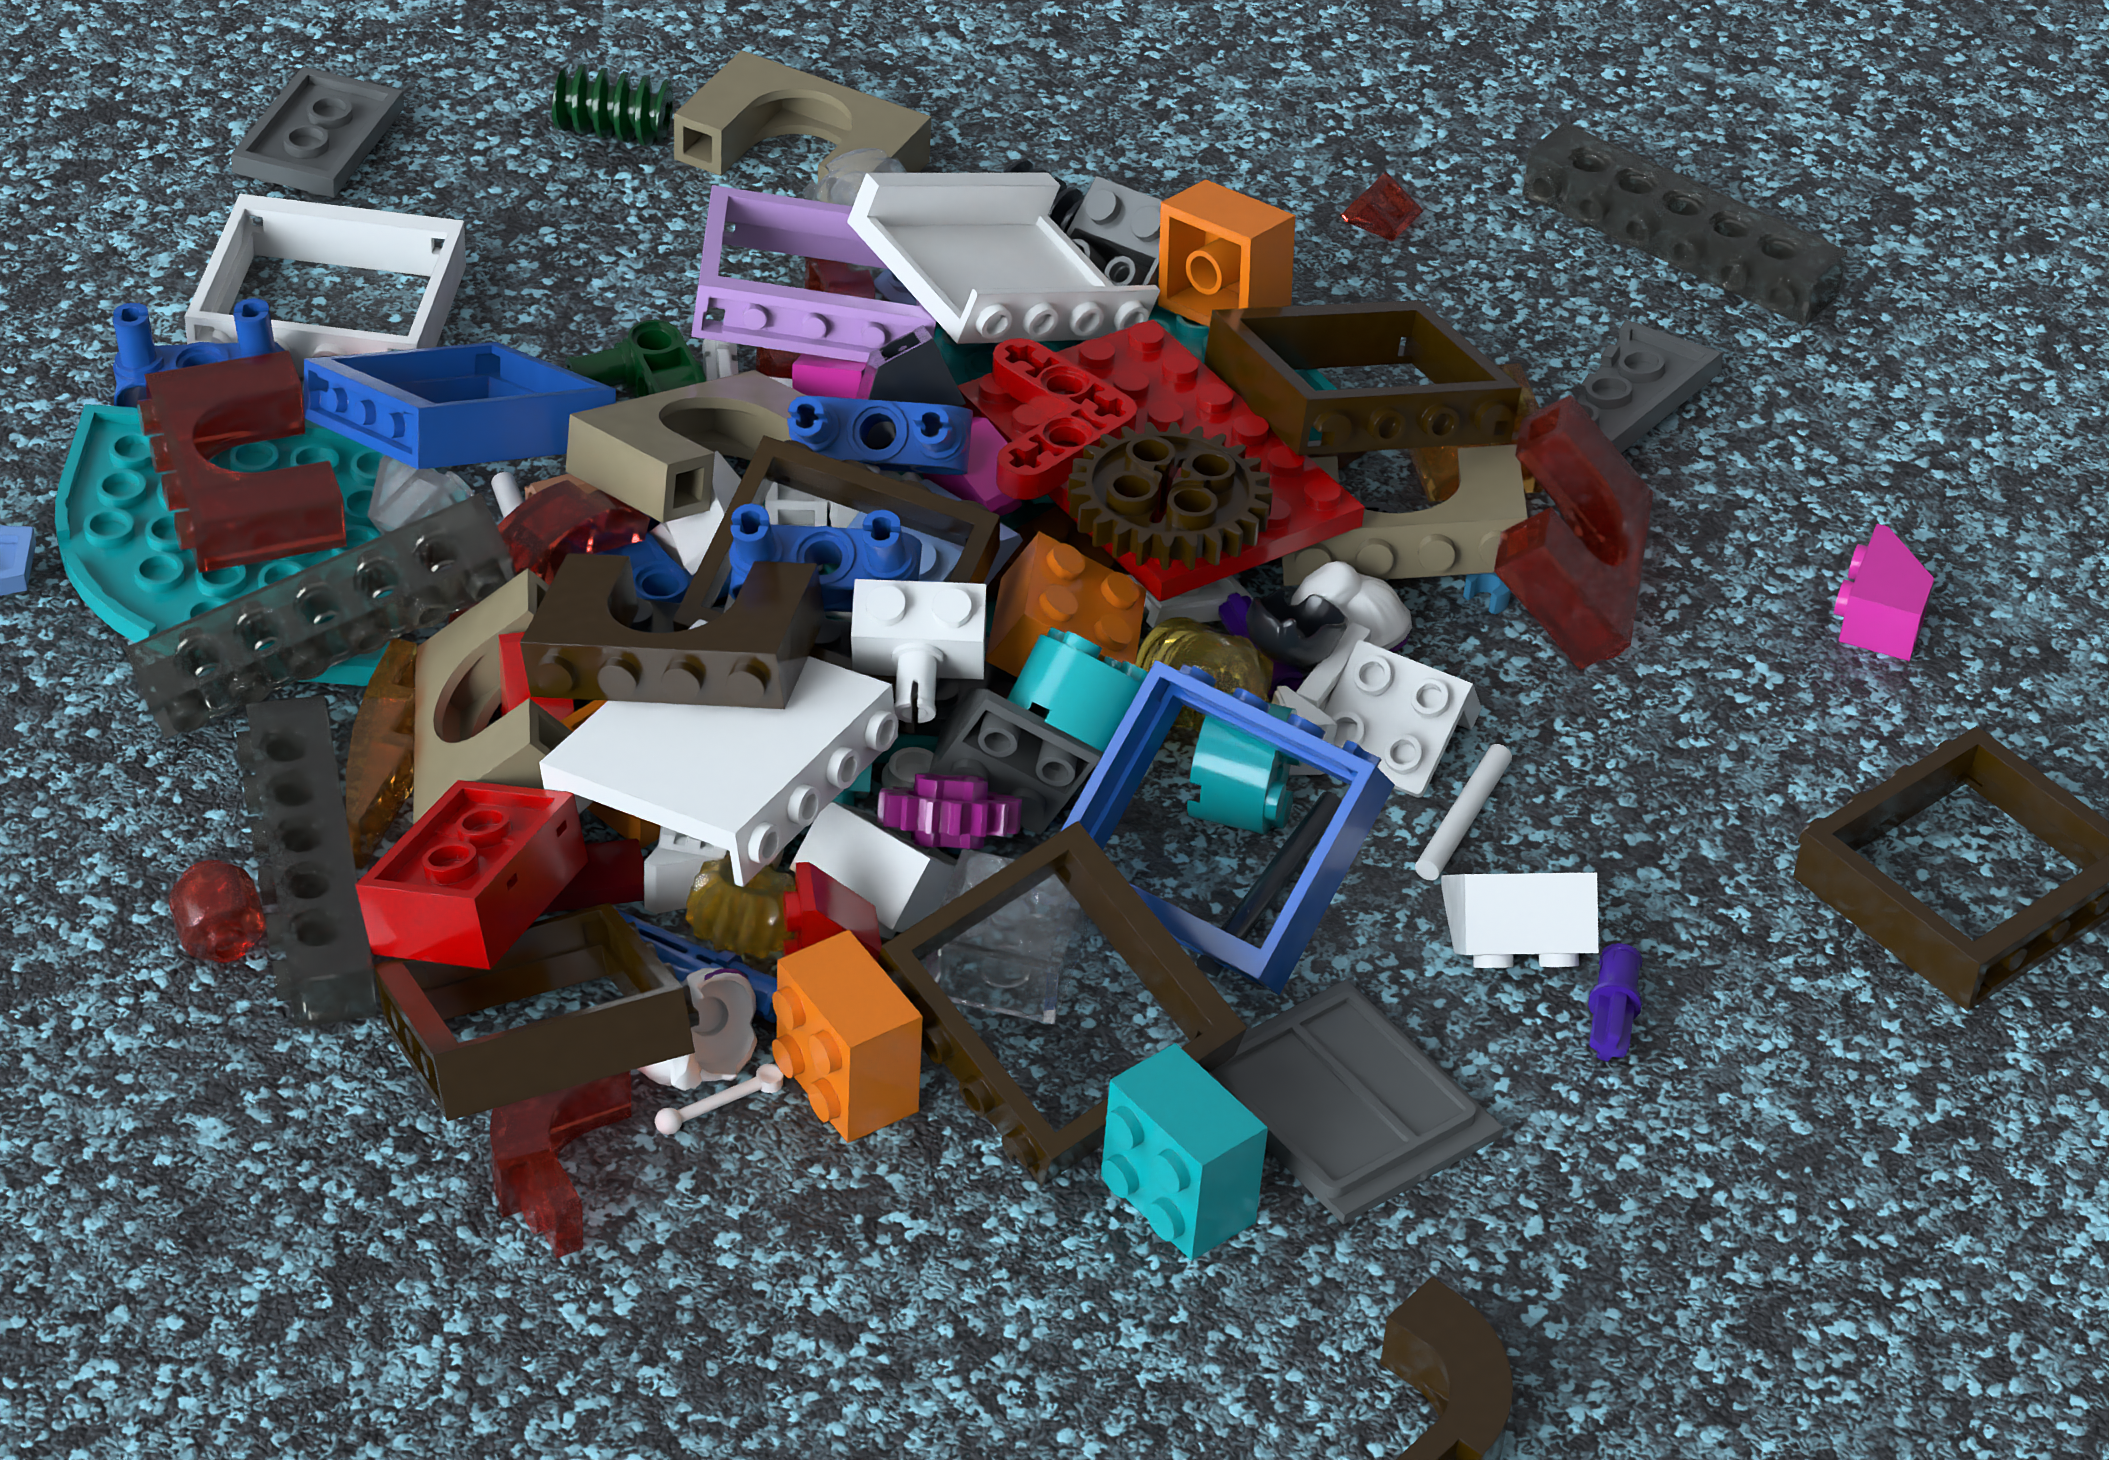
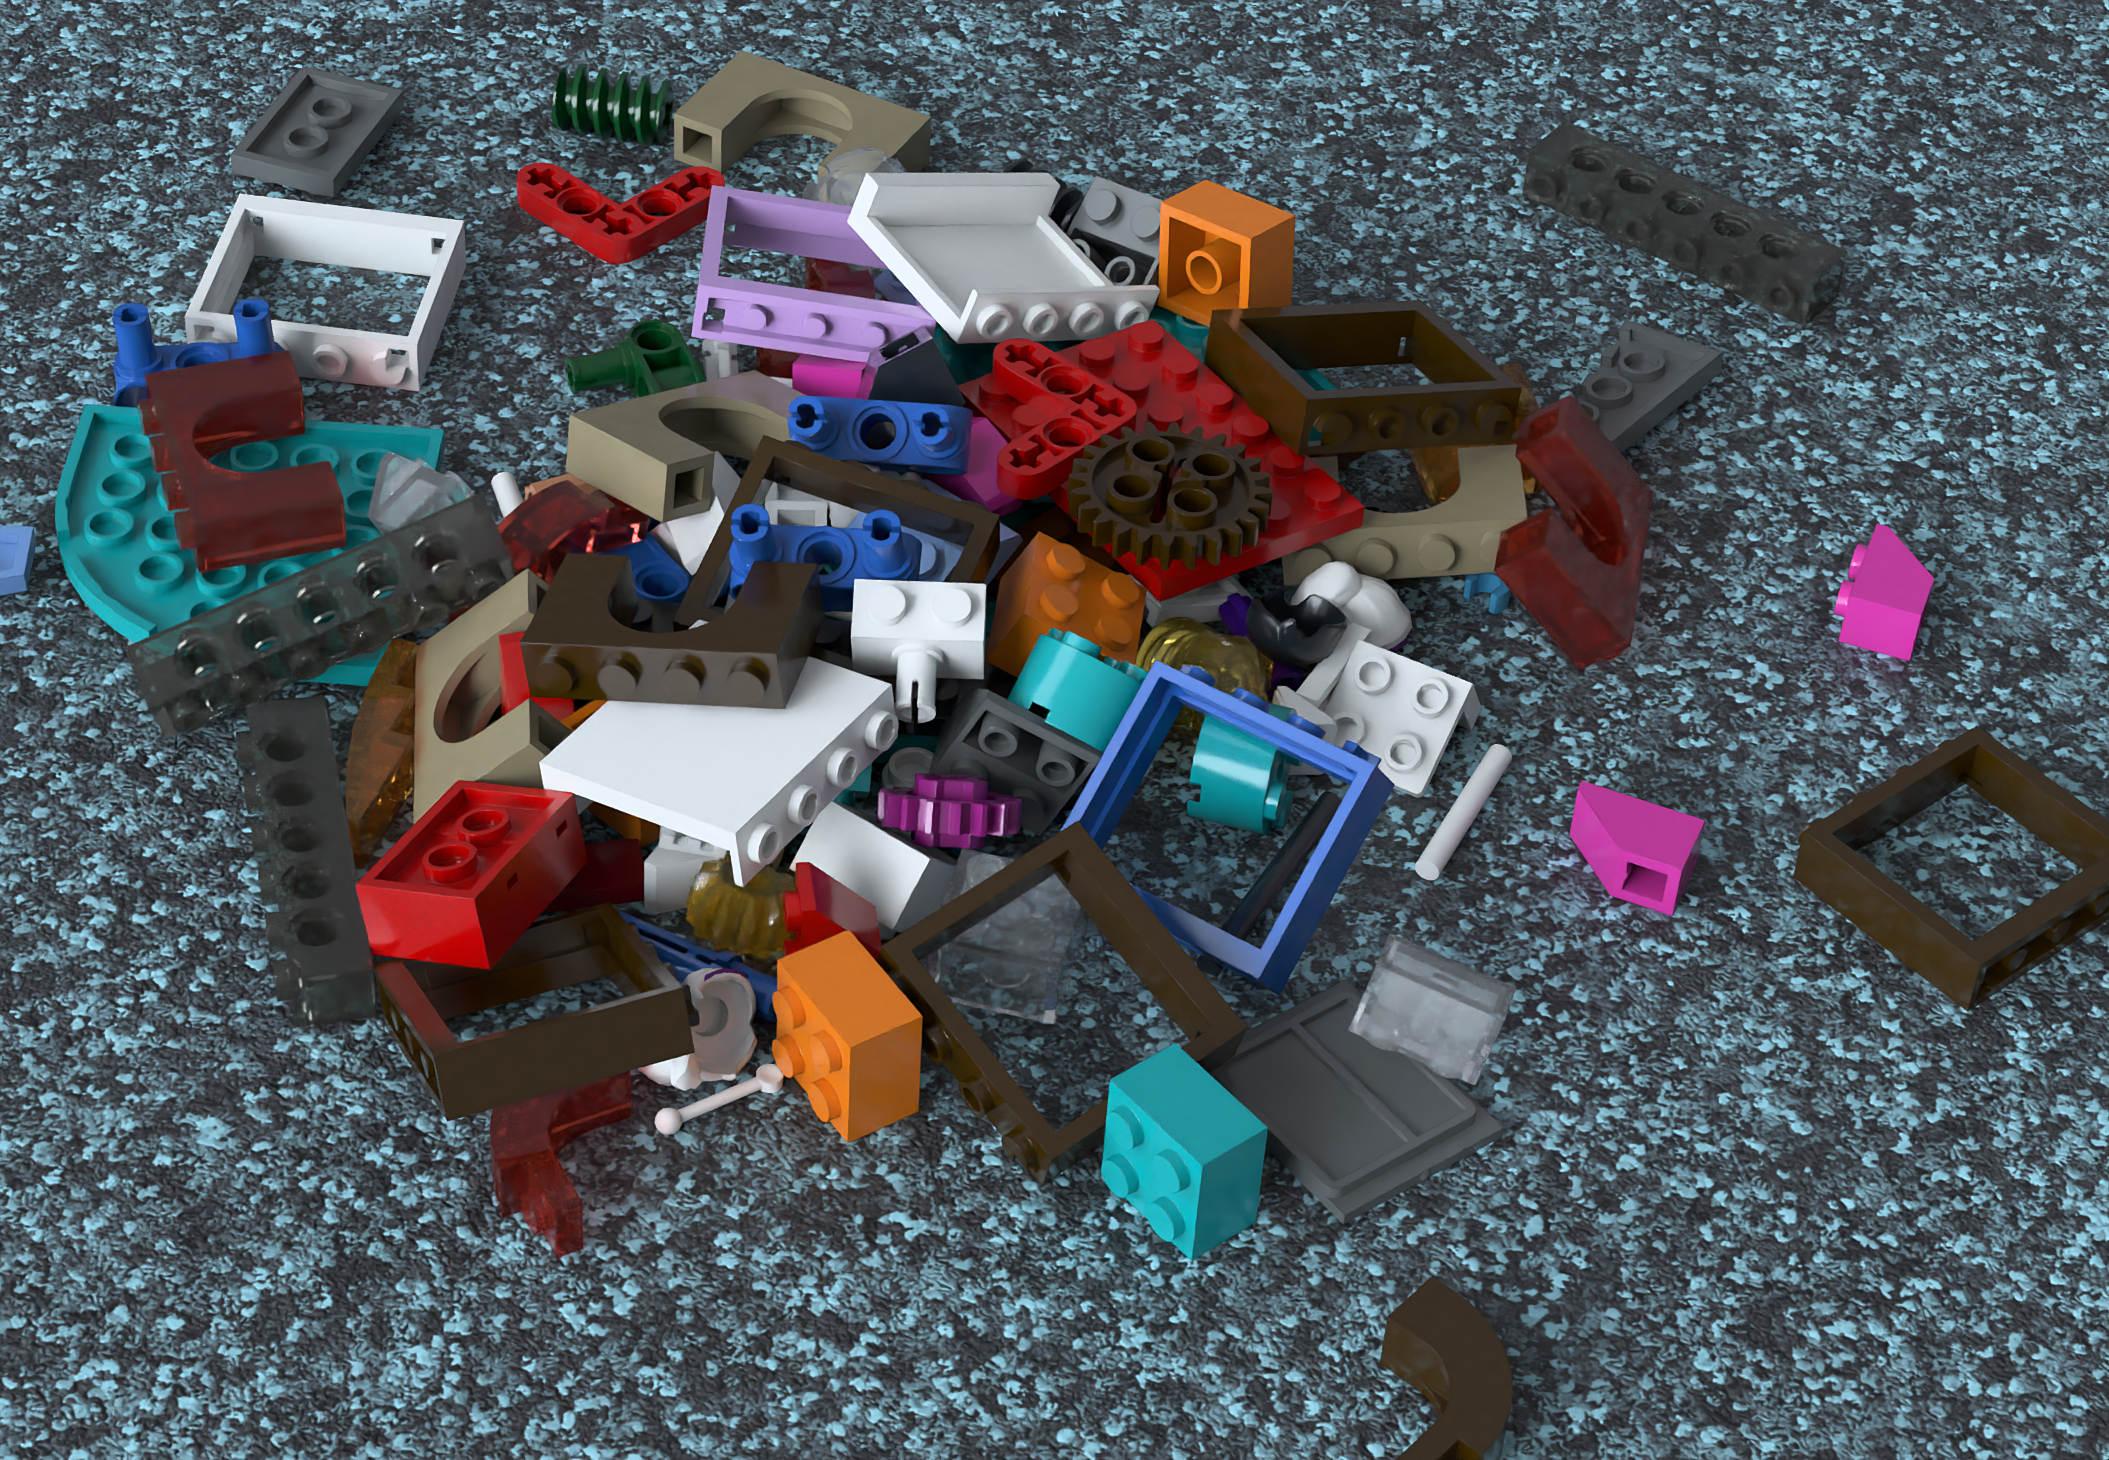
(214, 909): clear red head -> none
(449, 403): blue window -> none
(610, 229): none -> red beam
(1383, 209): clear red slope -> none
(1432, 1010): none -> clear slope
(1522, 915): white slope -> none
(1615, 1001): dark purple axle -> none
(1636, 846): none -> dark pink slope

